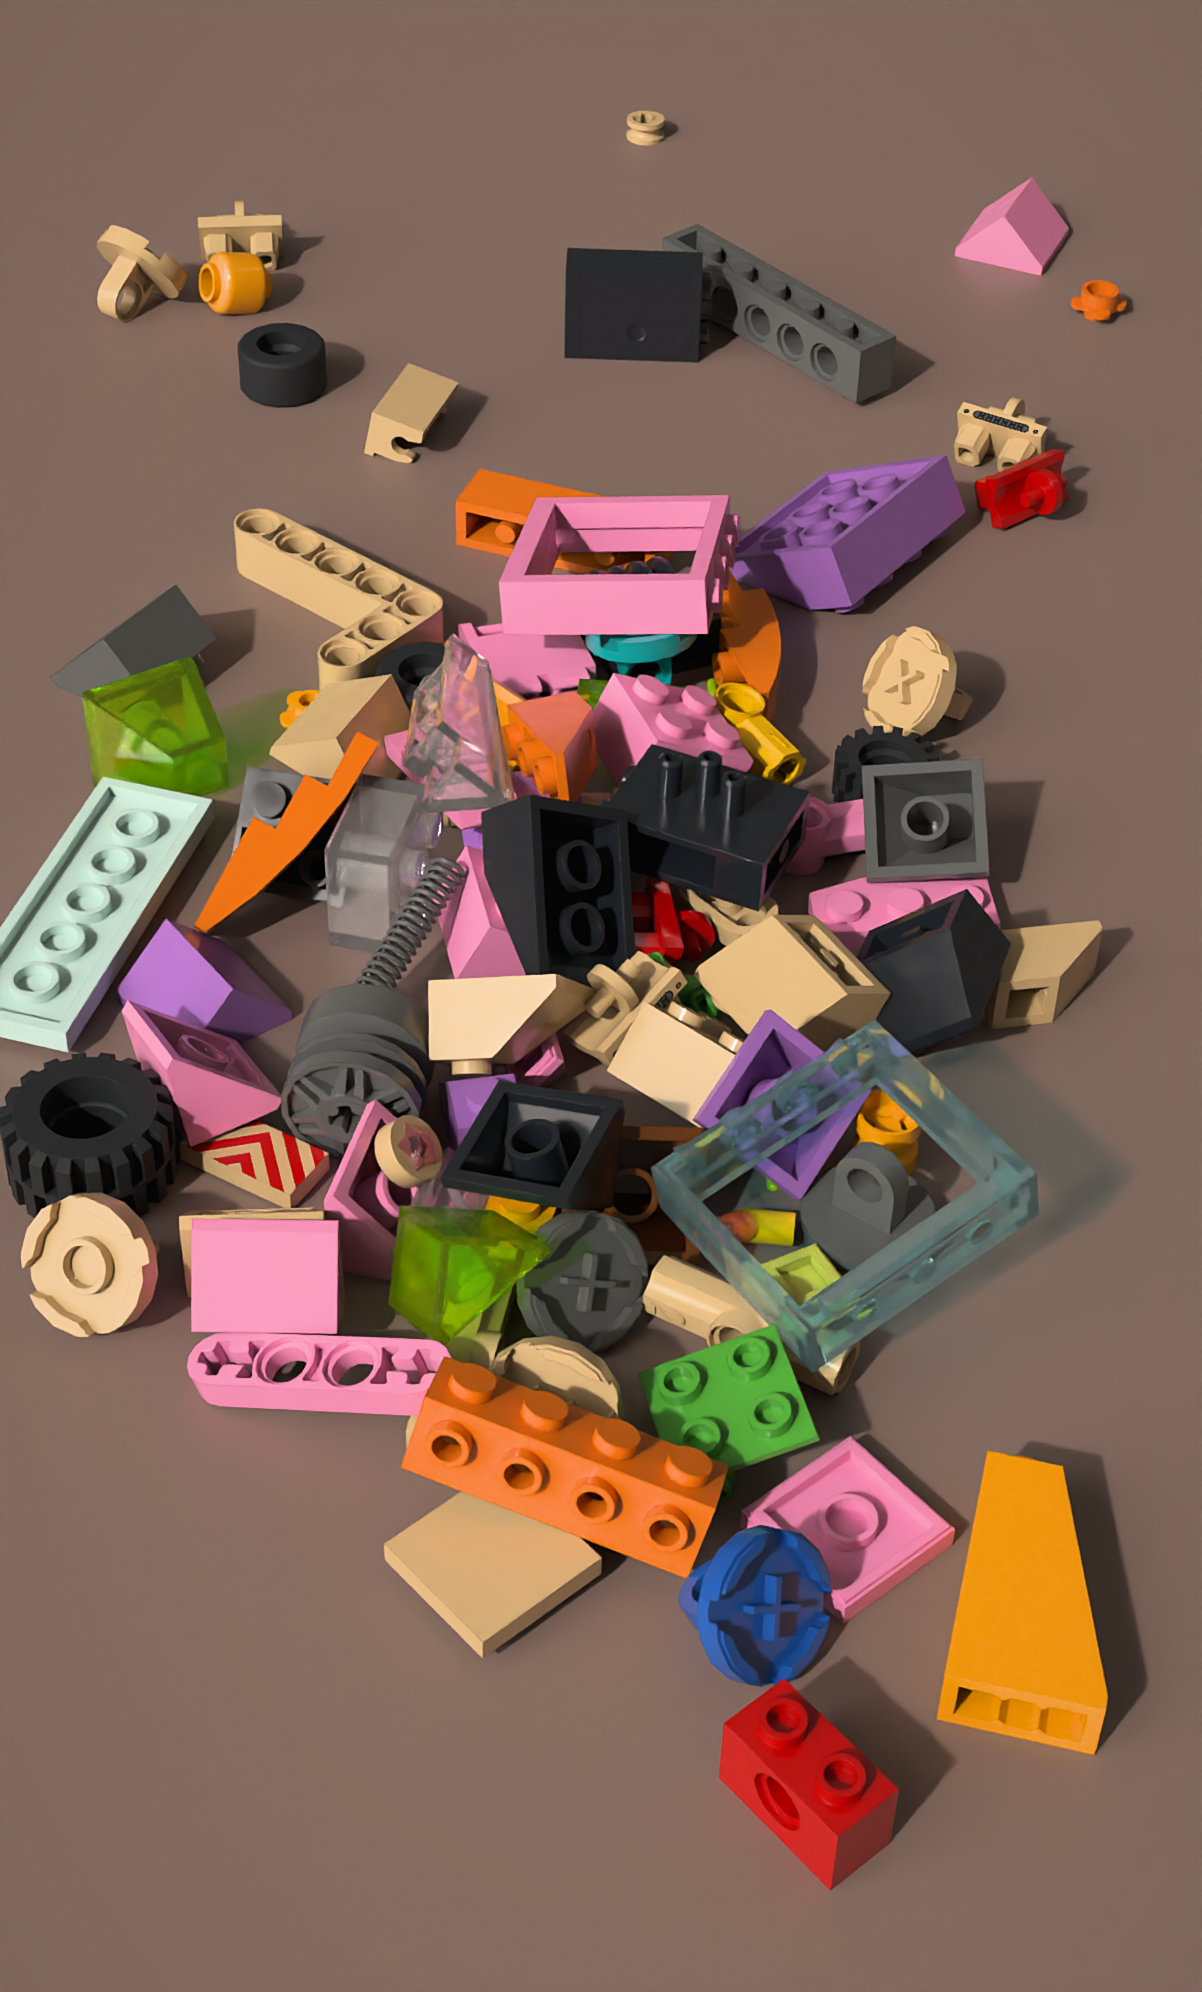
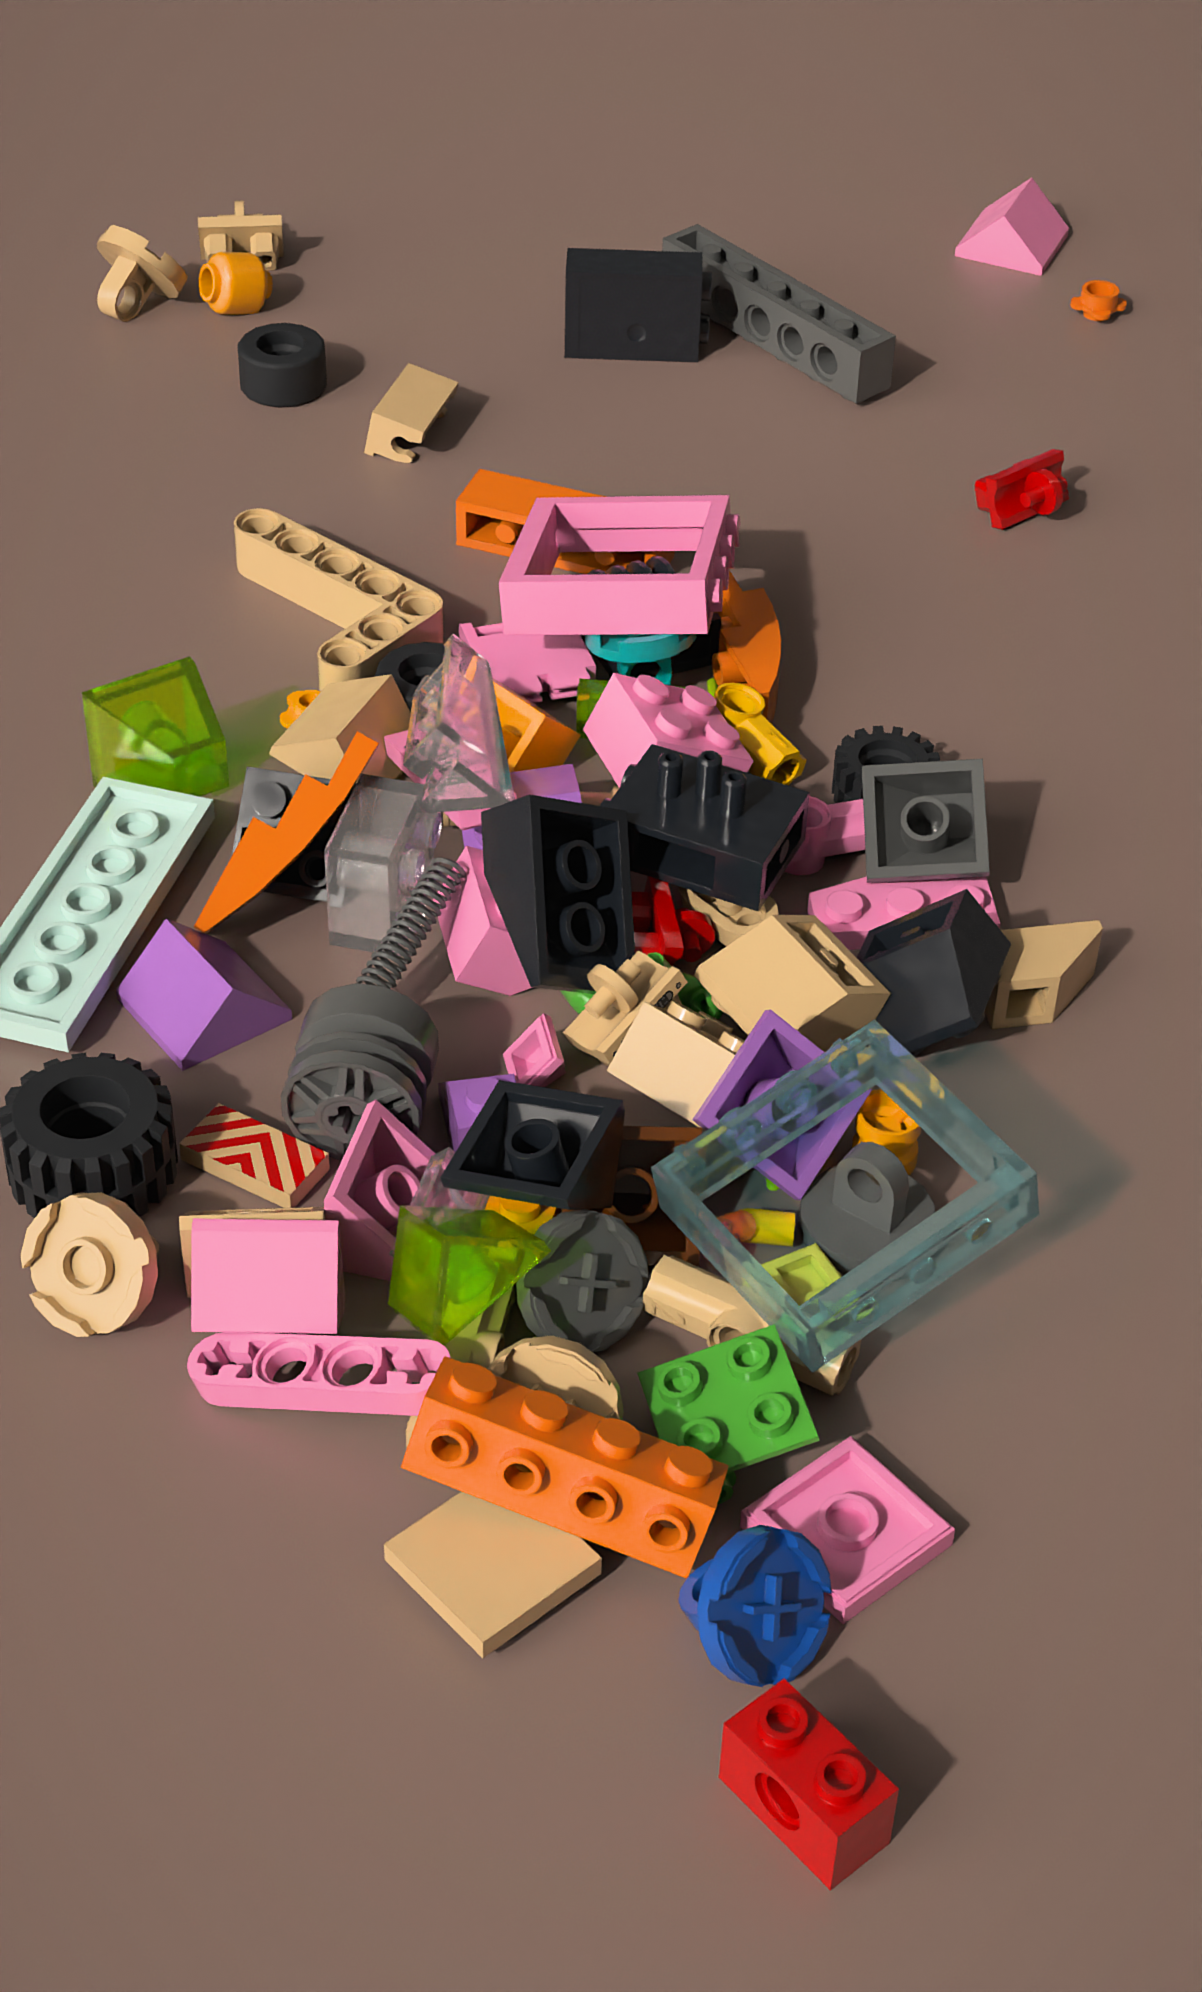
(148, 639): dark grey slope -> none
(206, 1073): bright pink slope -> none
(408, 1151): tan tile -> none
(498, 1018): tan slope -> none
(553, 743): orange slope -> none
(645, 127): tan bush -> none
(849, 532): medium lavender slope -> none
(913, 683): tan tile -> none
(998, 433): tan hips -> none
(1024, 1622): light orange slope -> none

